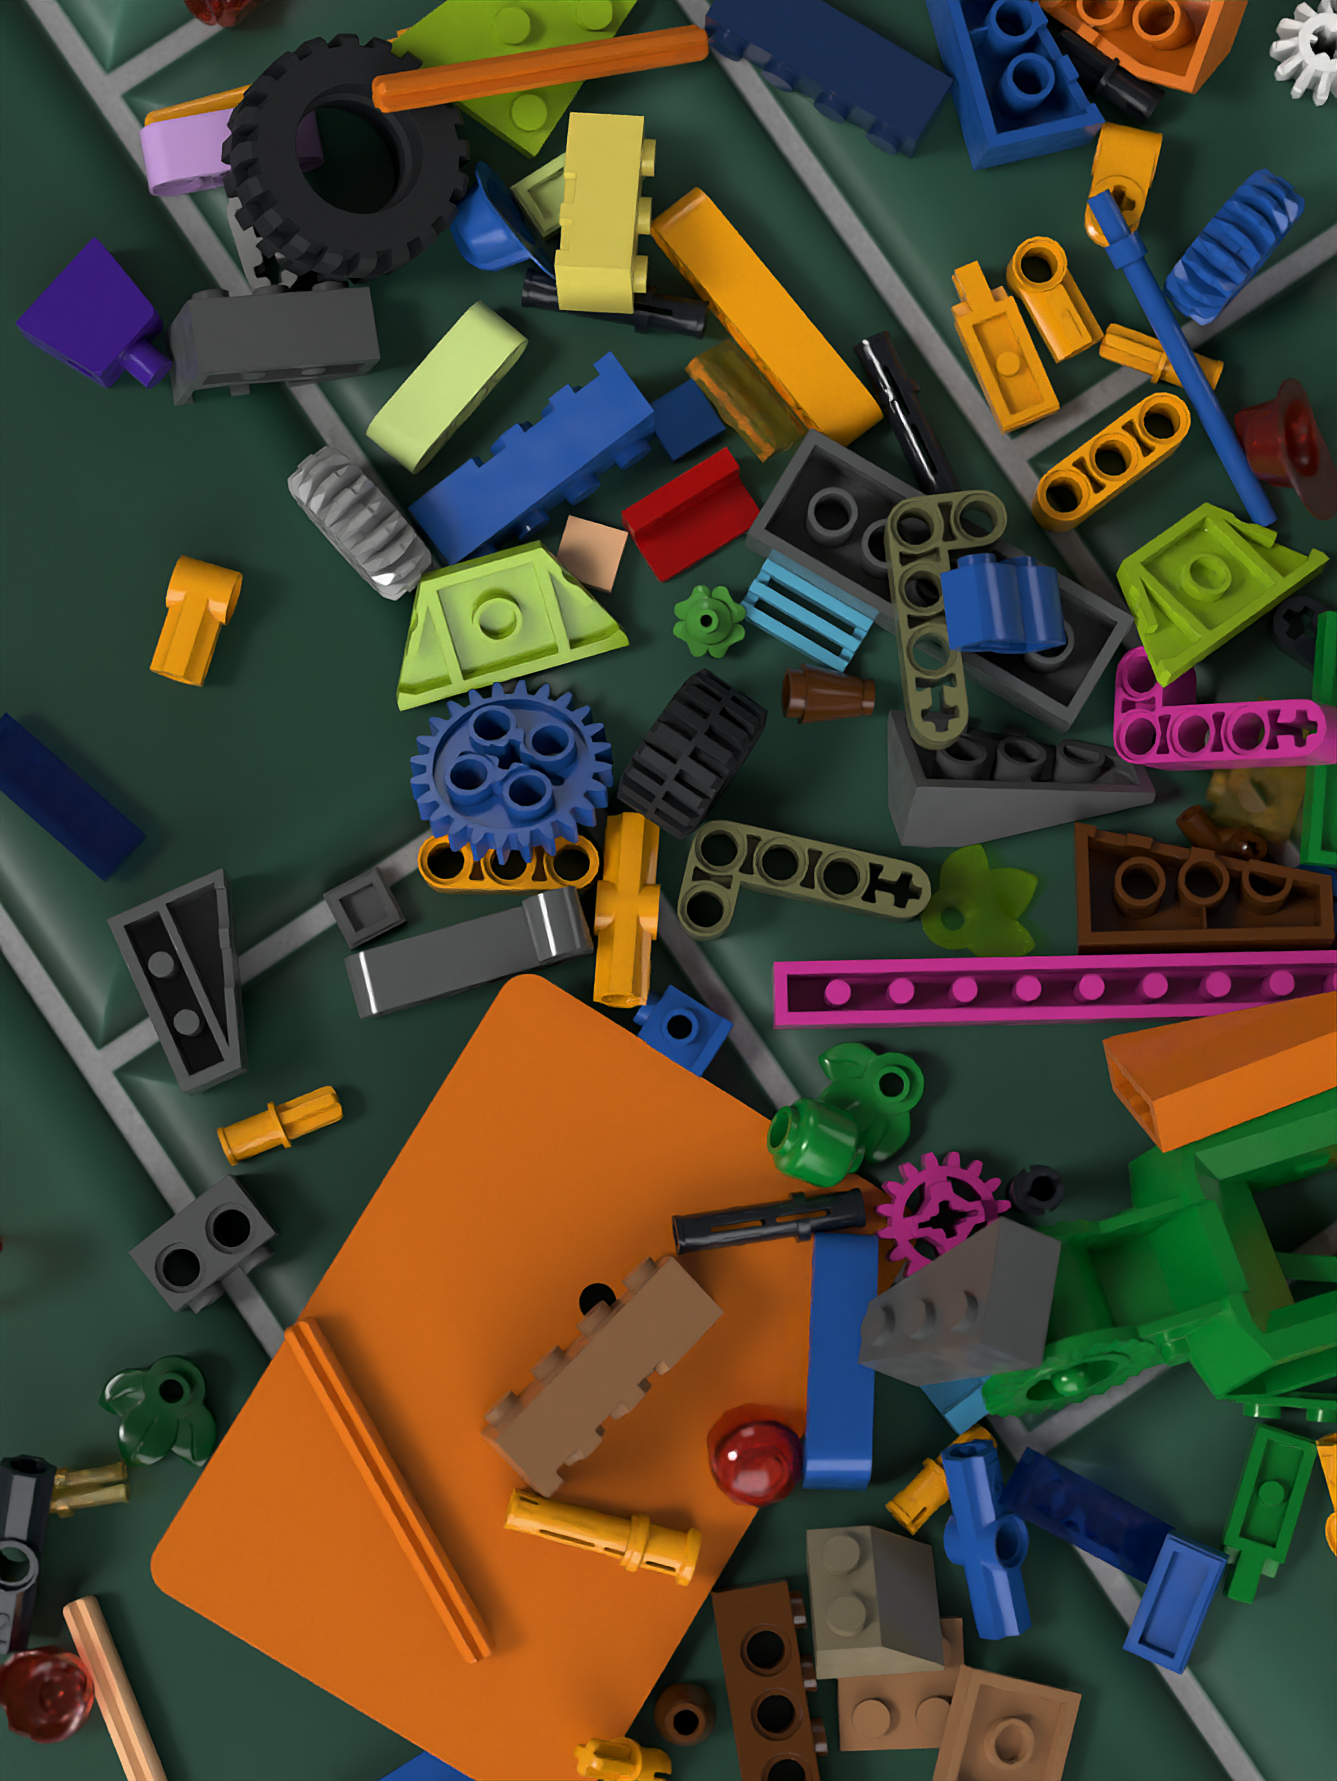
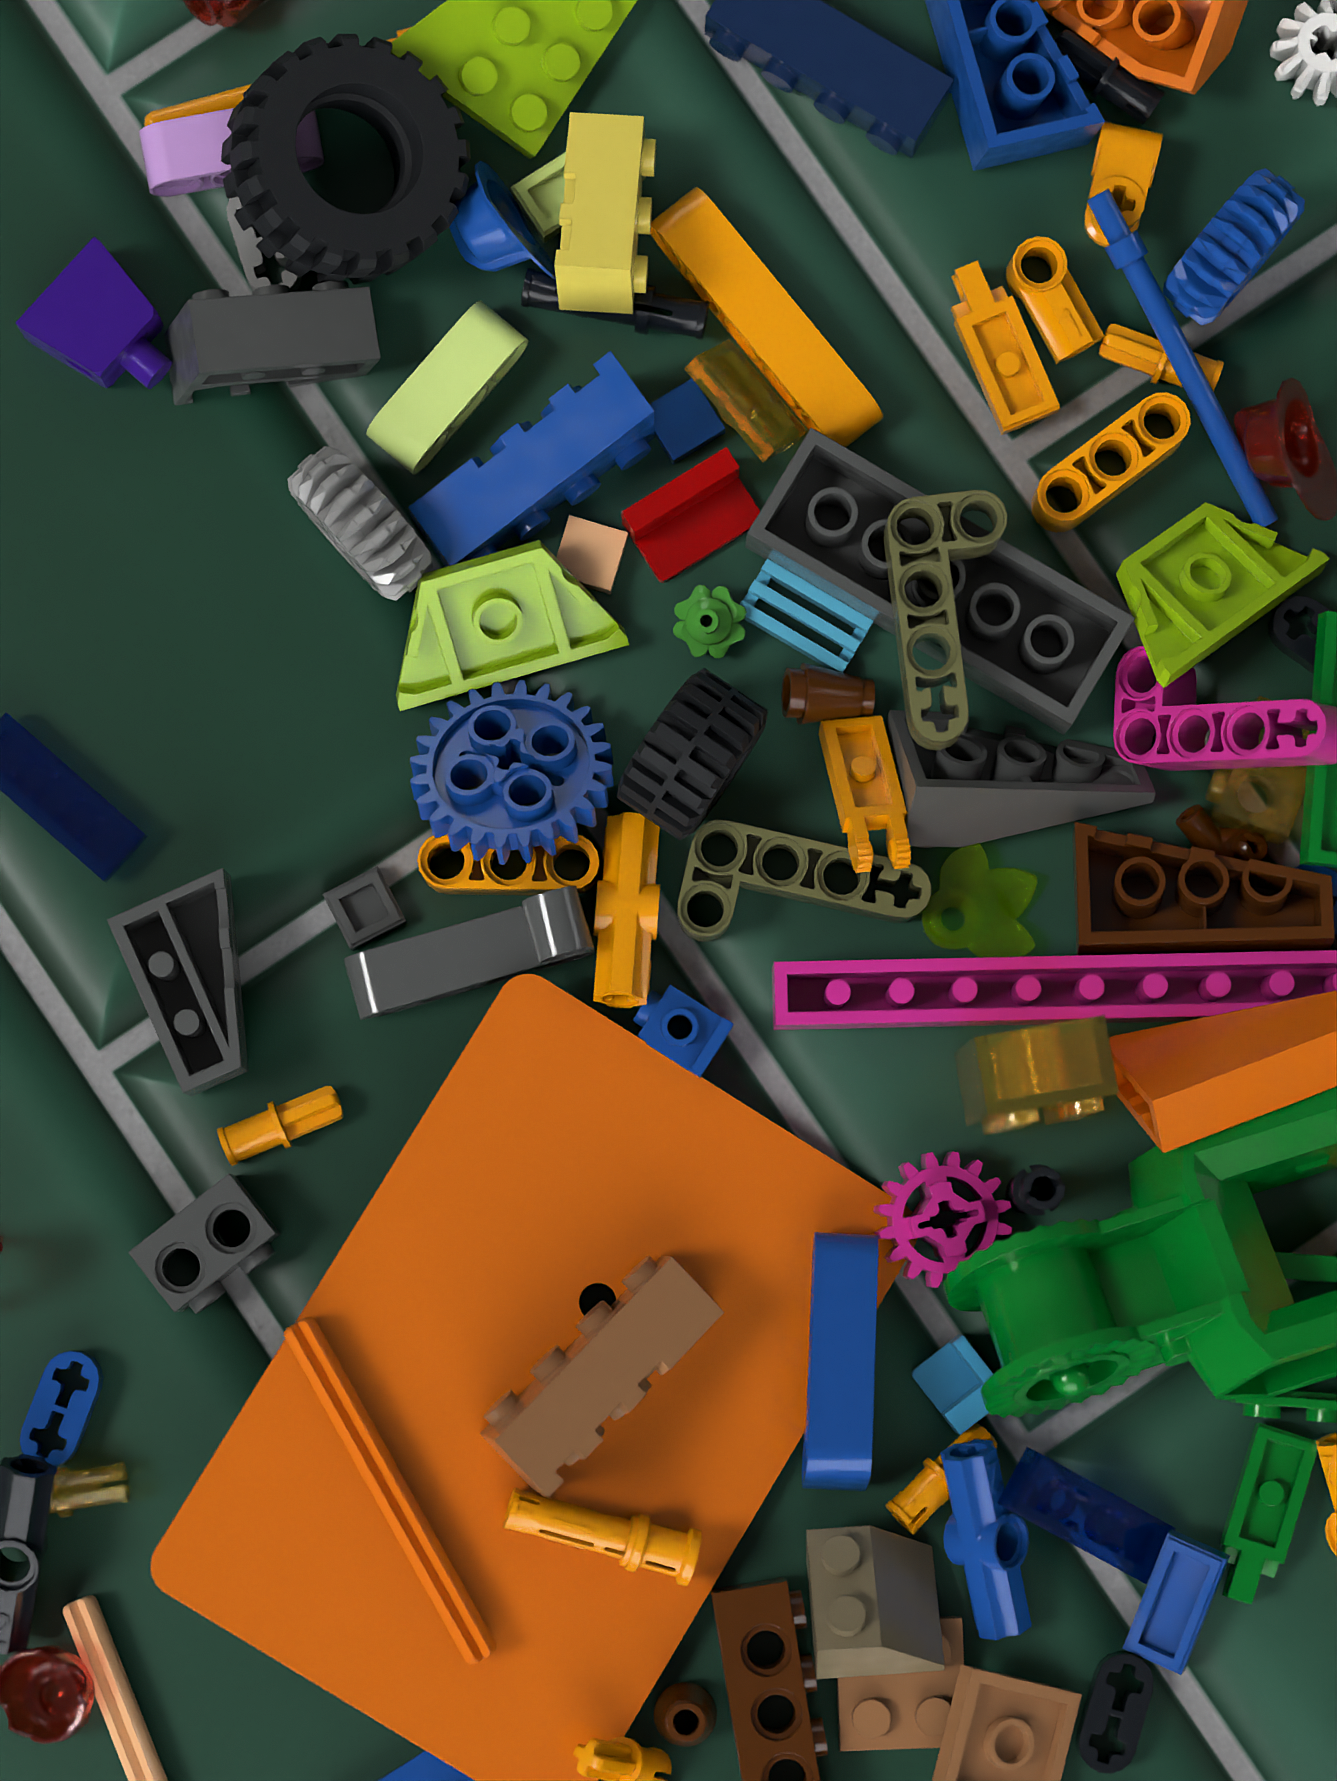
(47, 1403): none -> blue beam
(157, 1421): dark green plate -> none
(199, 603): light orange piece -> none
(539, 68): orange axle -> none
(754, 1455): clear red hair -> none
(815, 1142): green head -> none
(841, 1208): black pin -> none
(859, 1088): green plate -> none
(865, 788): none -> light orange hinge
(880, 356): black pin -> none
(966, 1311): dark grey wedge -> none
(1002, 605): blue brick -> none
(1035, 1071): none -> clear yellow brick
(1129, 1716): none -> black beam

